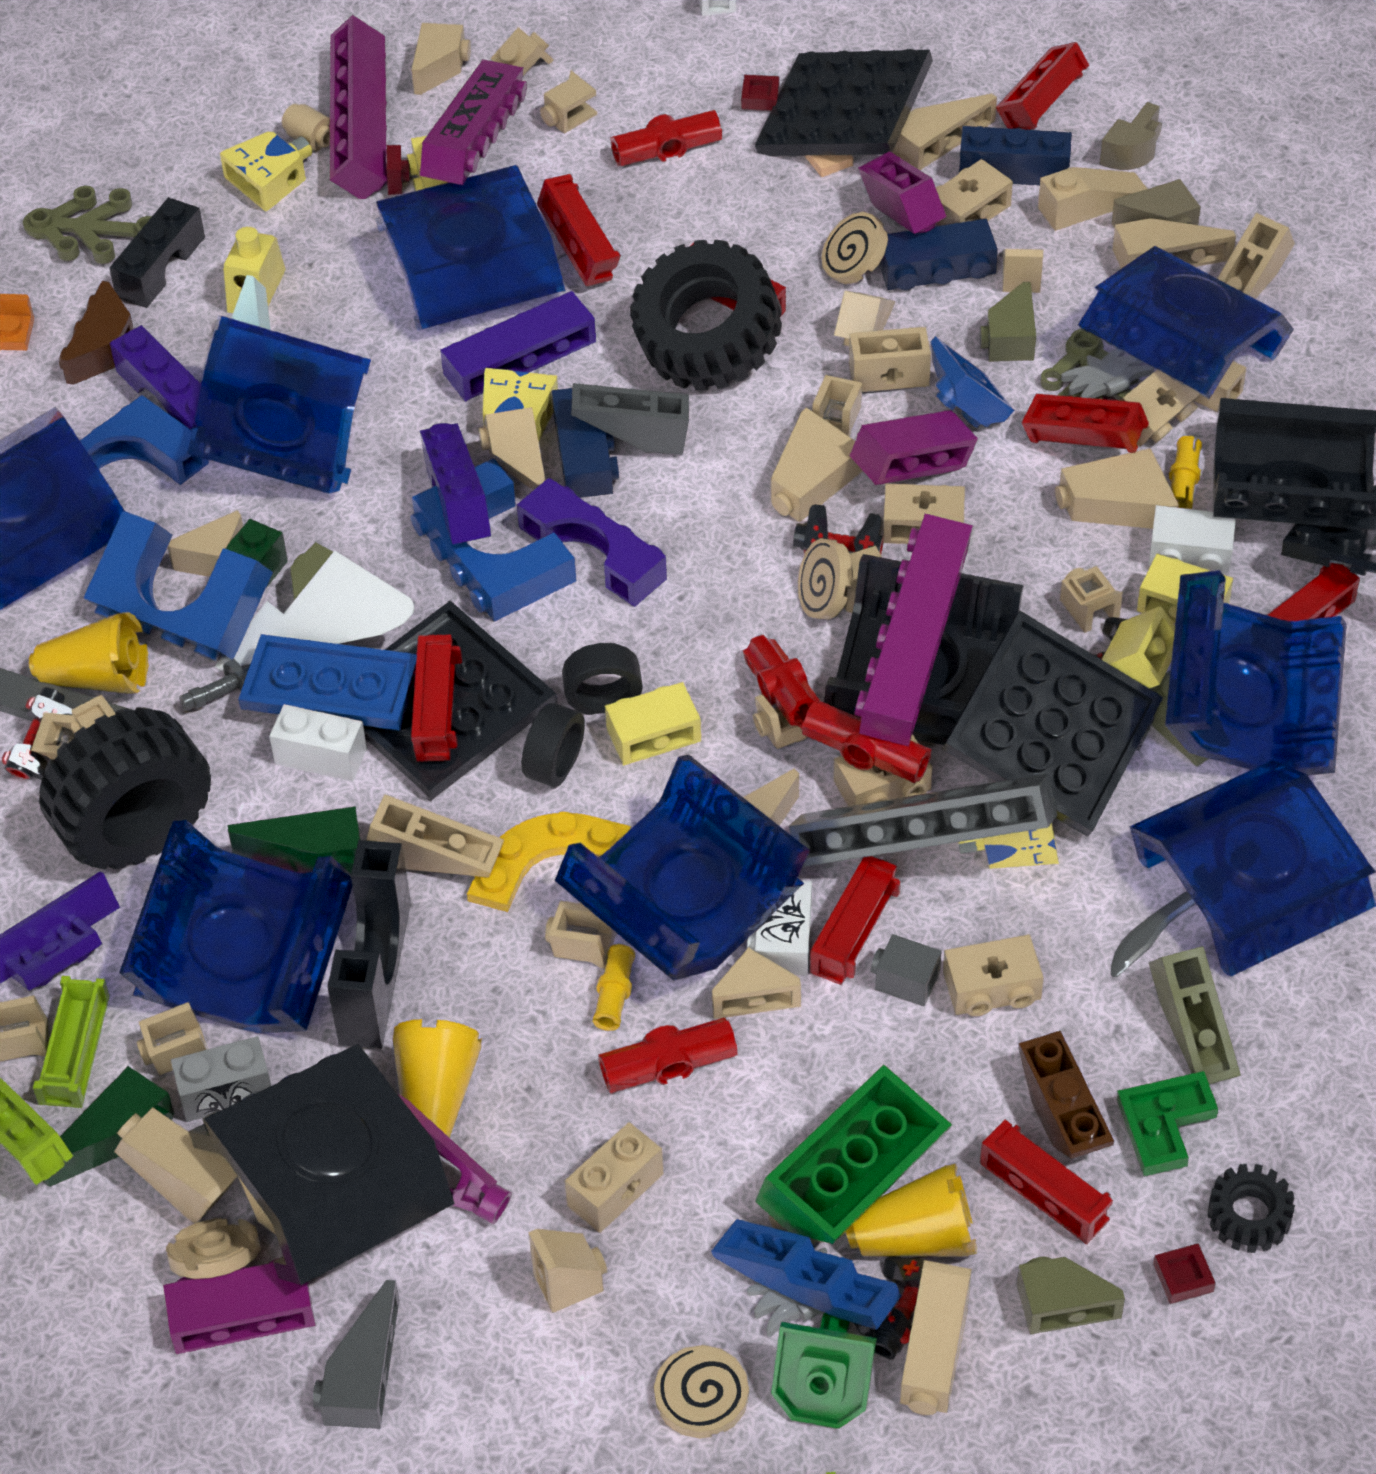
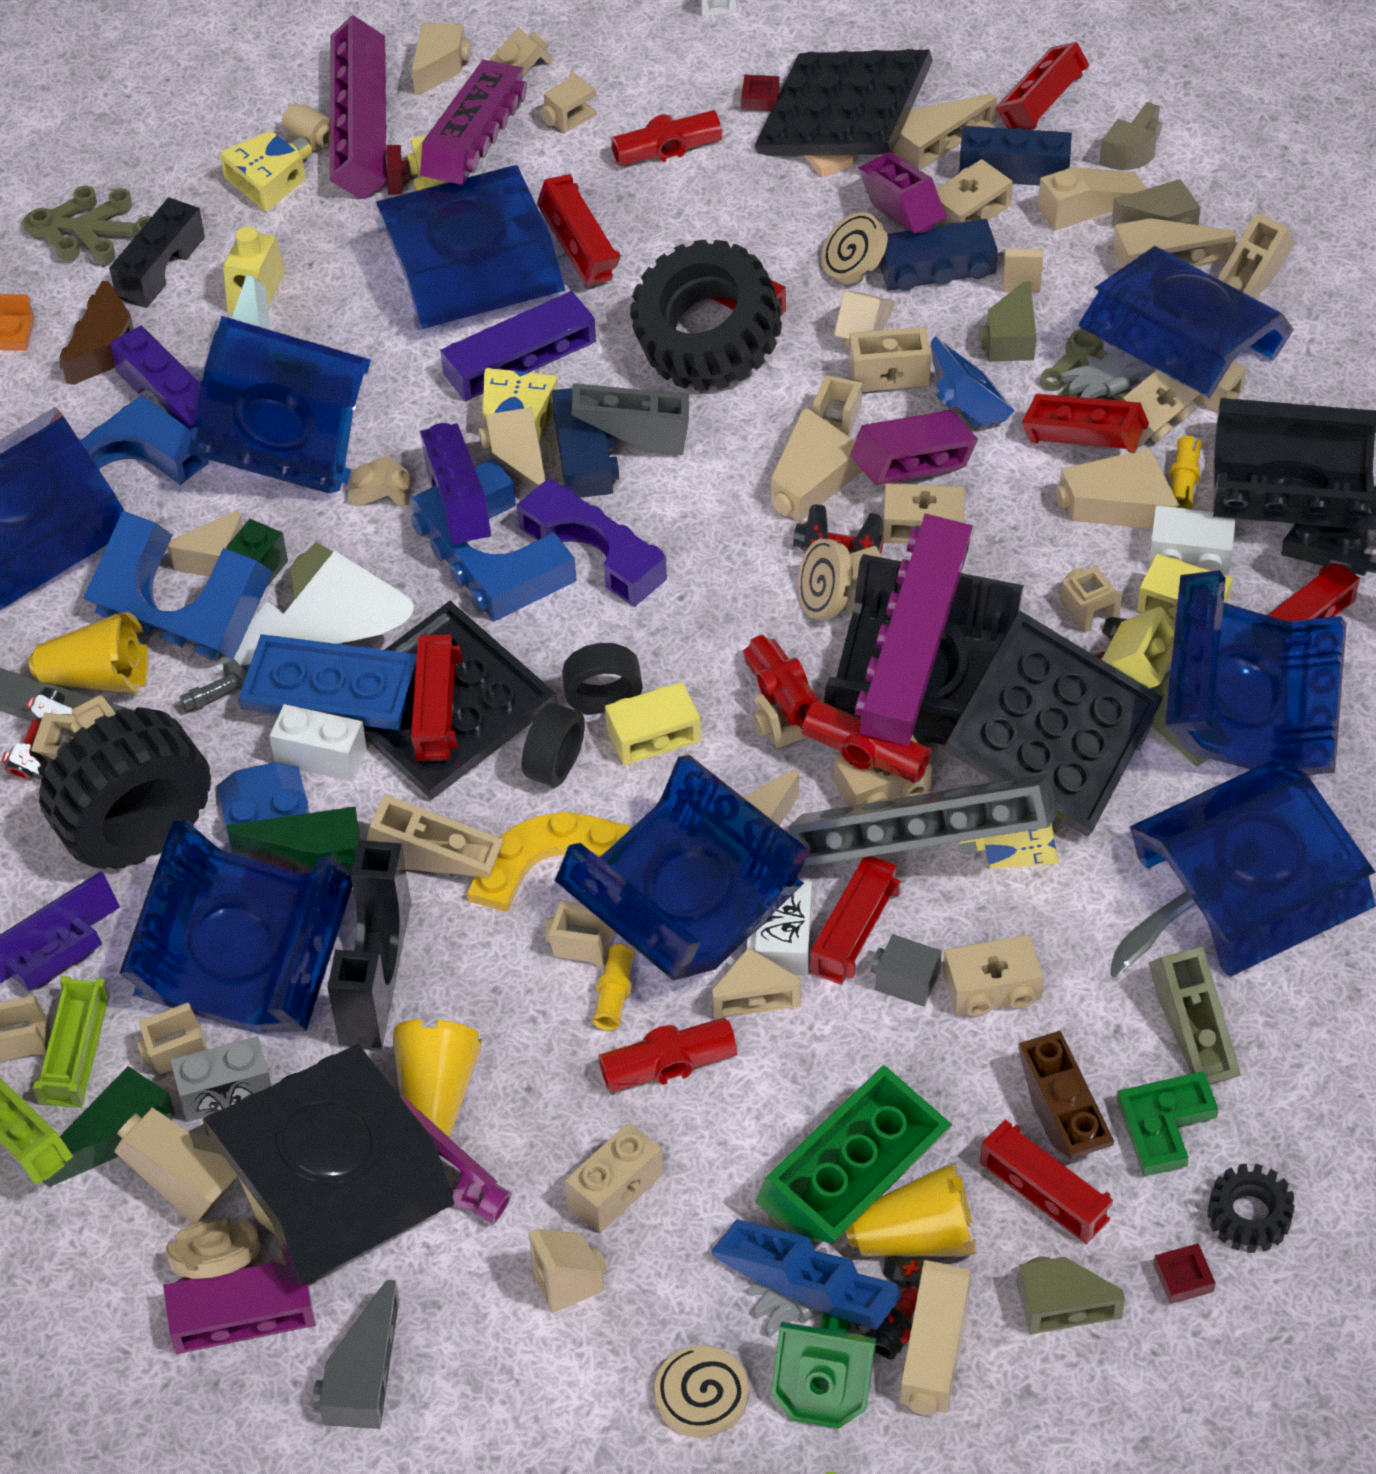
(262, 794): none -> blue slope
(378, 480): none -> tan bracket

